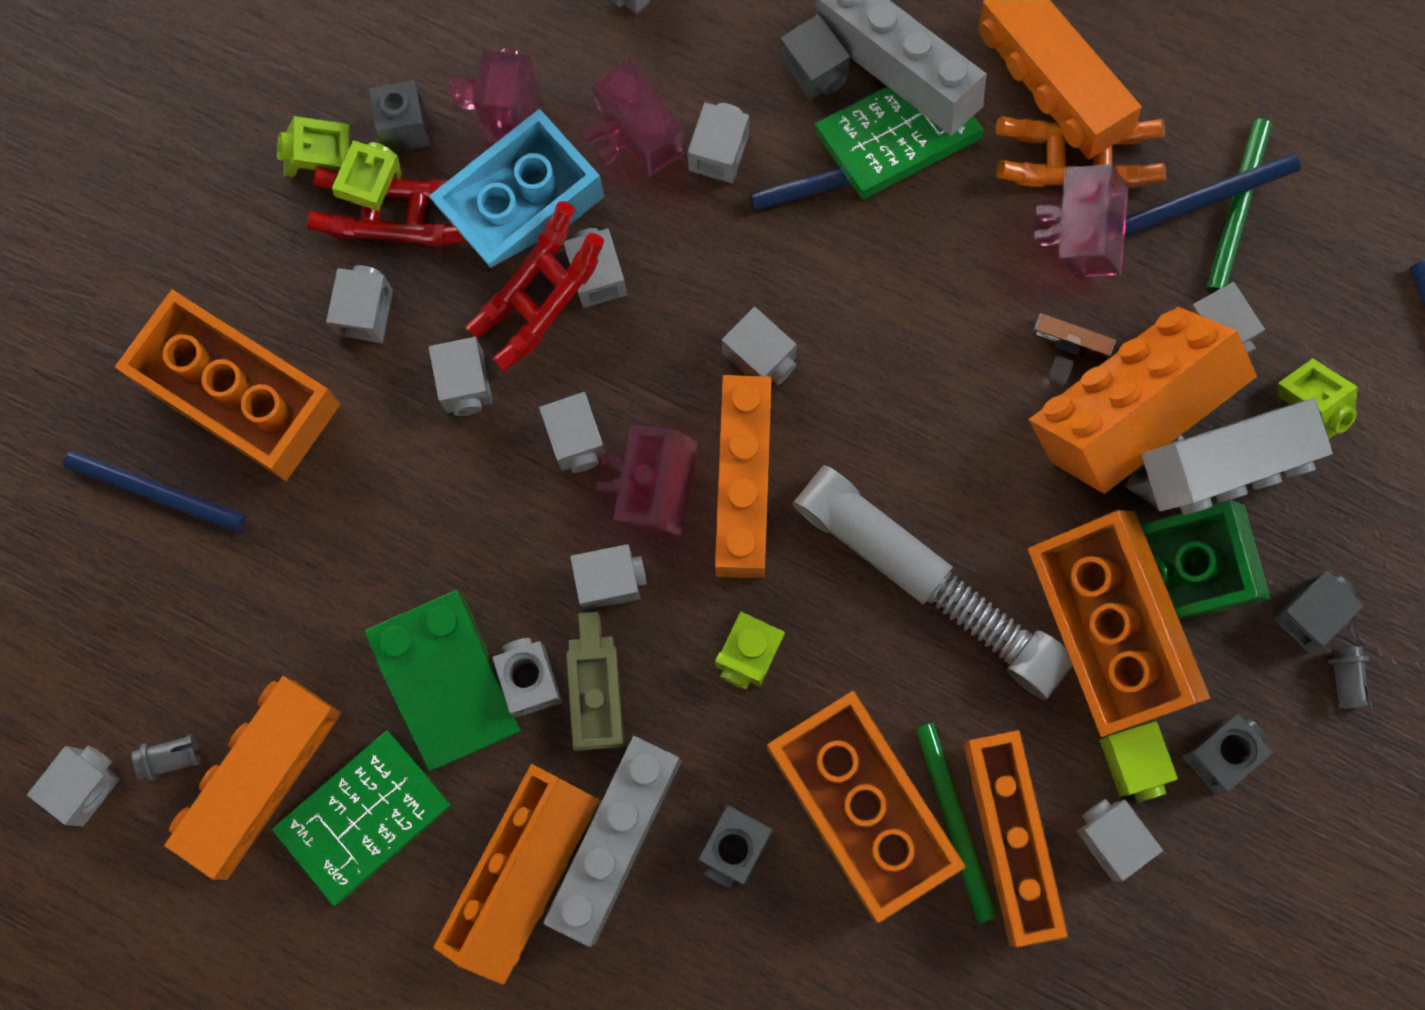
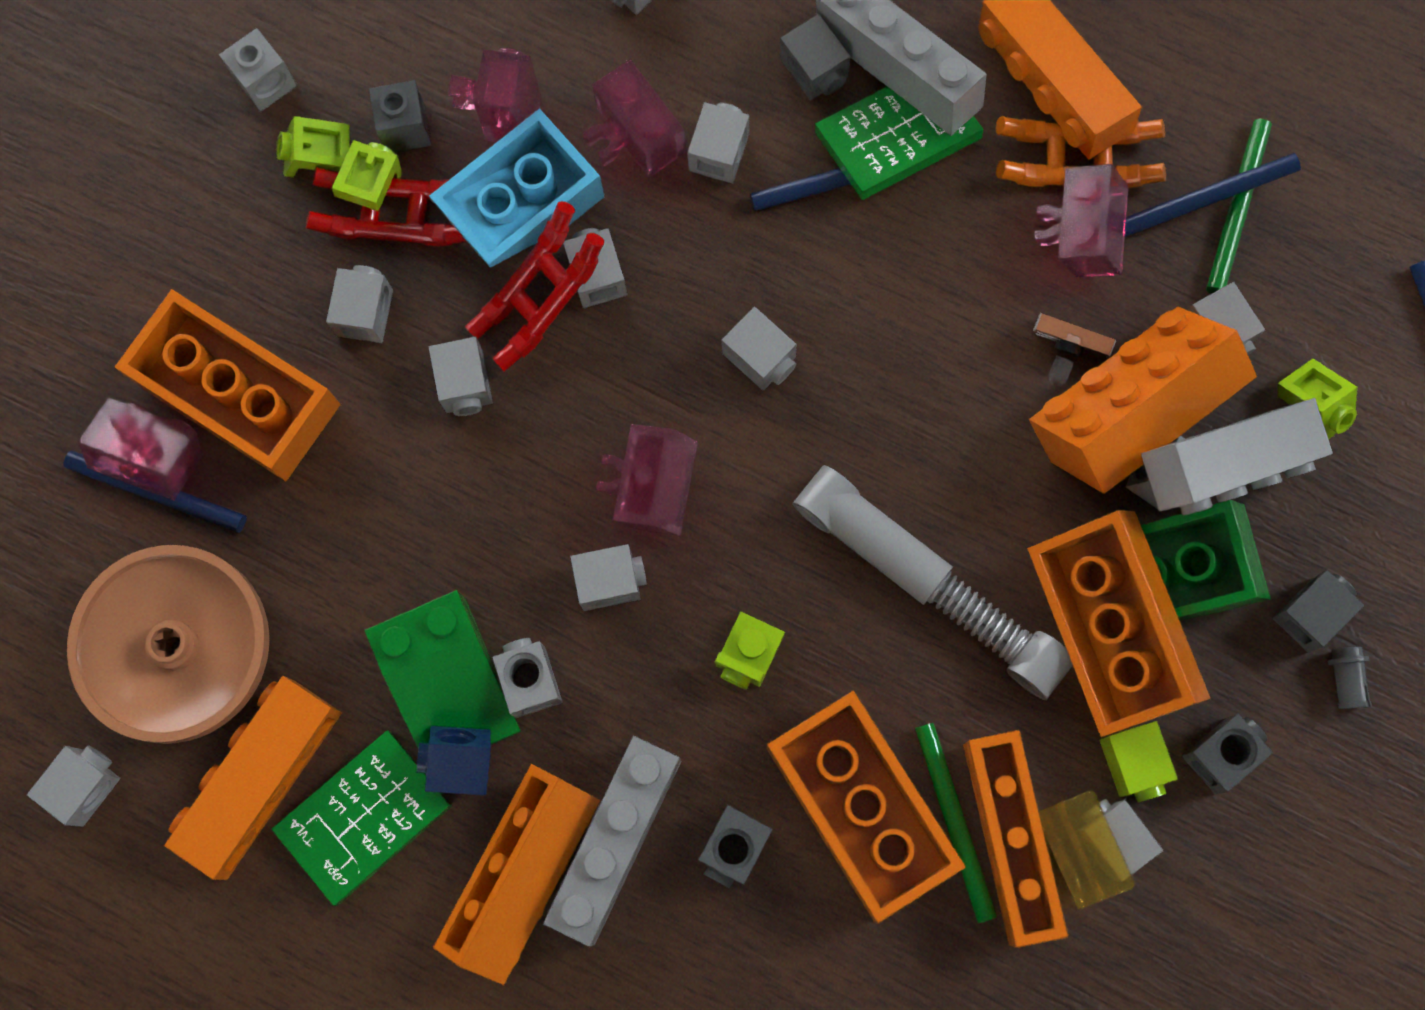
(126, 634): none -> nougat dish
(141, 448): none -> clear pink brick
(165, 757): dark grey pin -> none
(258, 69): none -> light grey brick
(455, 760): none -> dark blue brick
(573, 433): light grey brick -> none
(594, 688): olive hinge -> none
(743, 477): orange brick -> none
(1086, 849): none -> clear yellow panel

